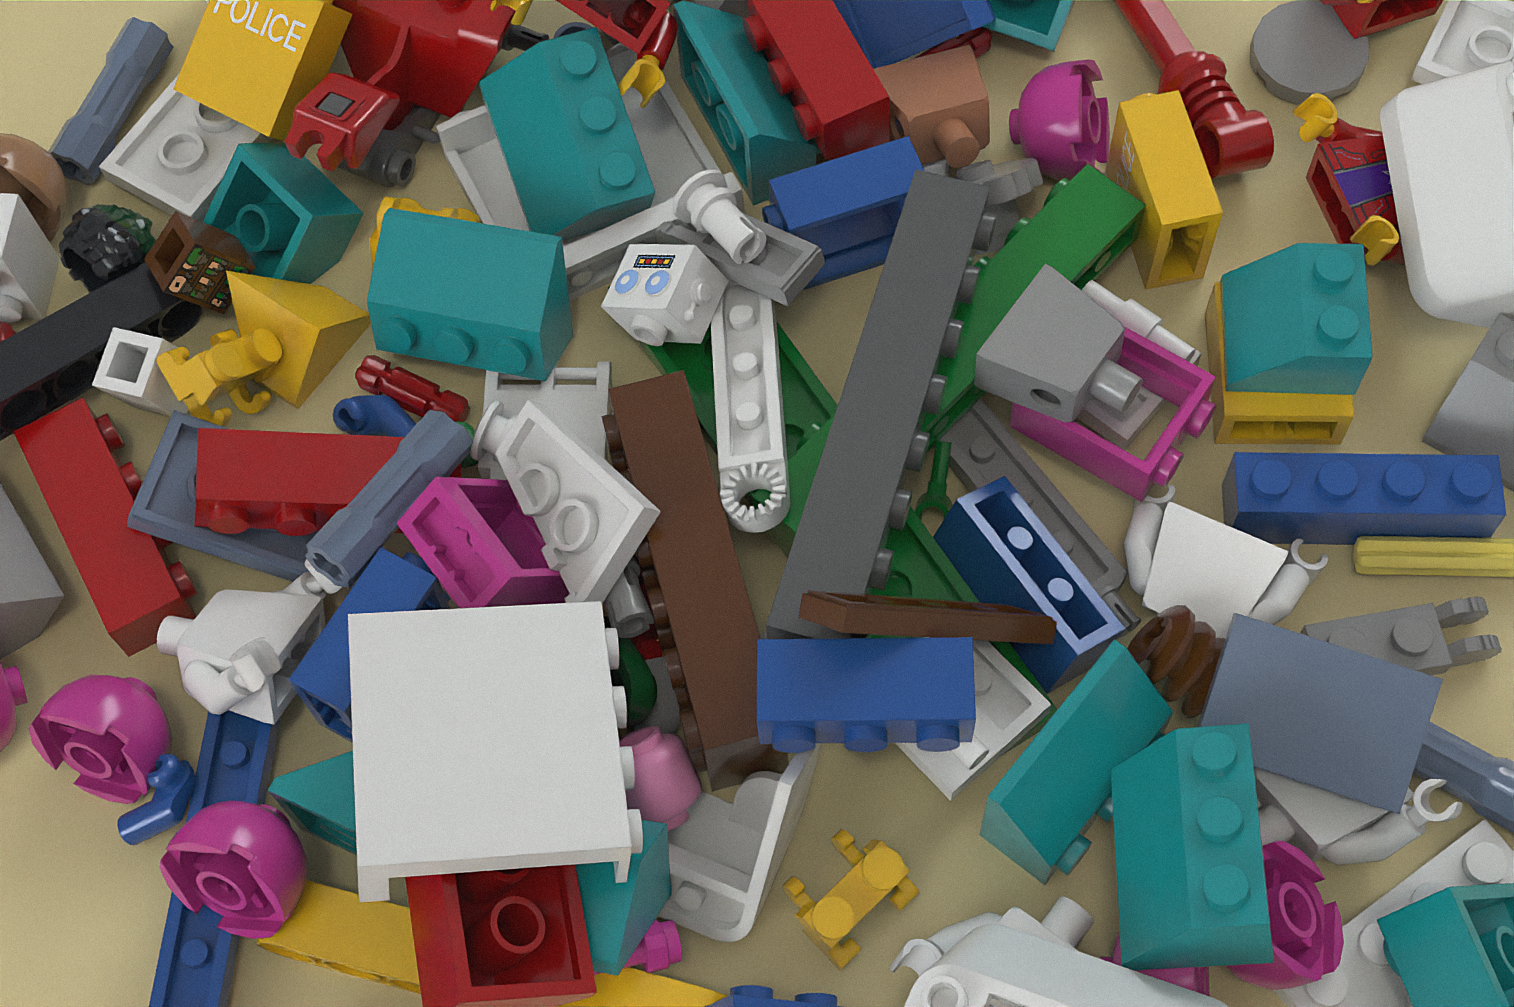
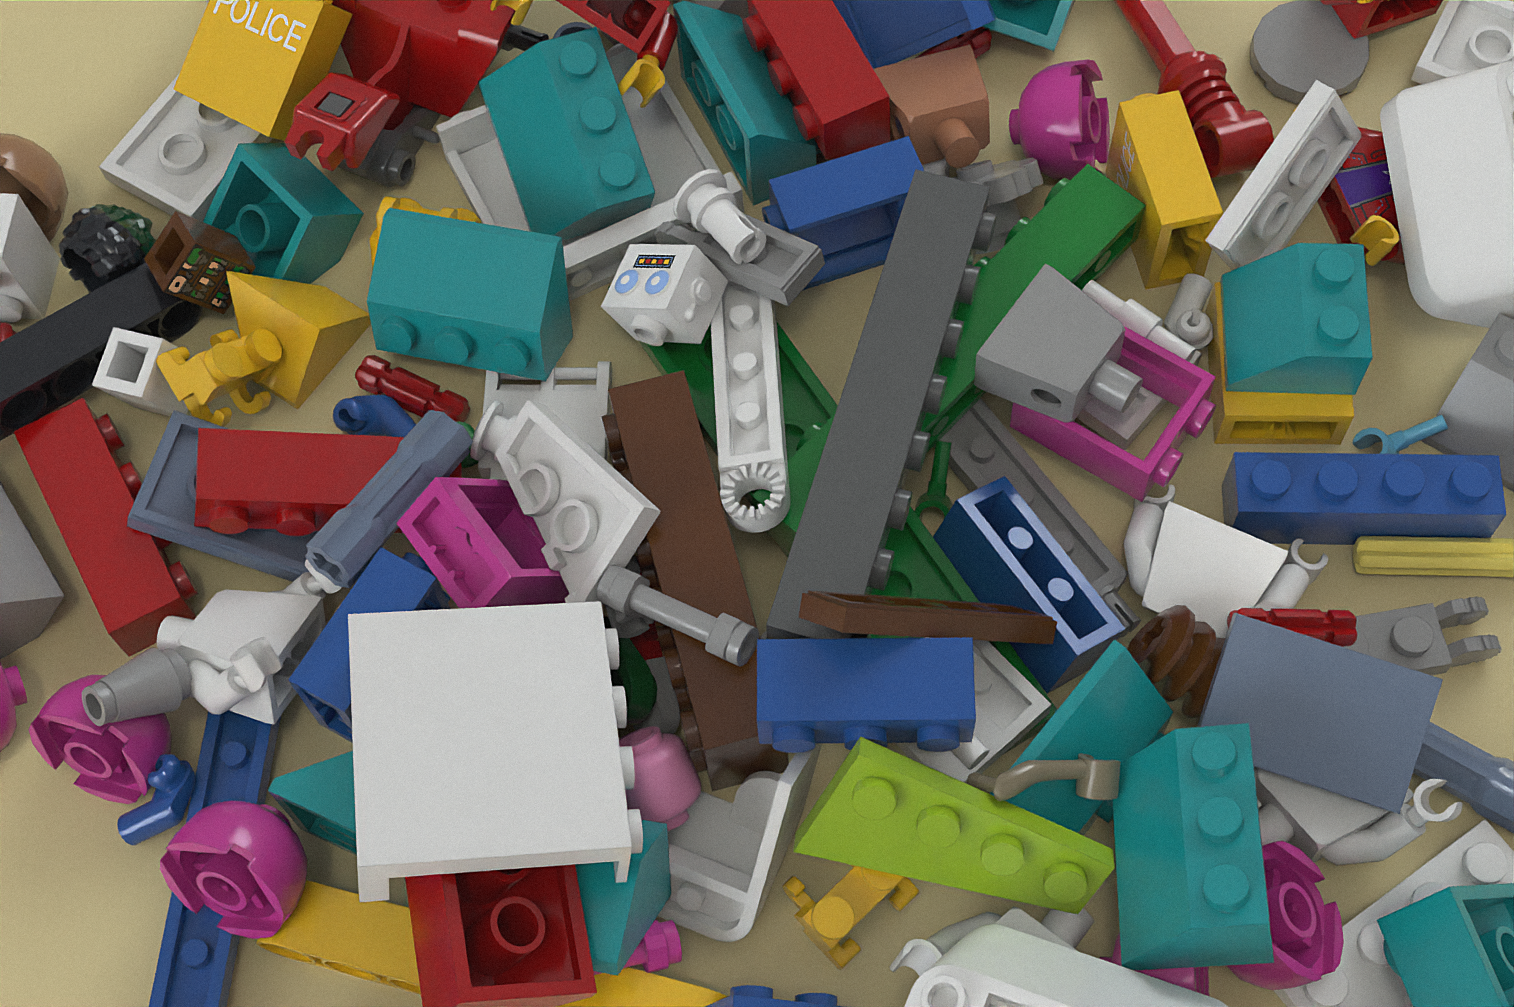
(92, 131): sand blue axle -> none
(140, 688): none -> light grey cone
(723, 635): none -> light grey bar
(939, 830): none -> lime wing
(1093, 777): none -> dark tan piece
(1186, 315): none -> white arm
(1287, 179): none -> white tile
(1331, 626): none -> red axle
(1401, 439): none -> medium azure hand

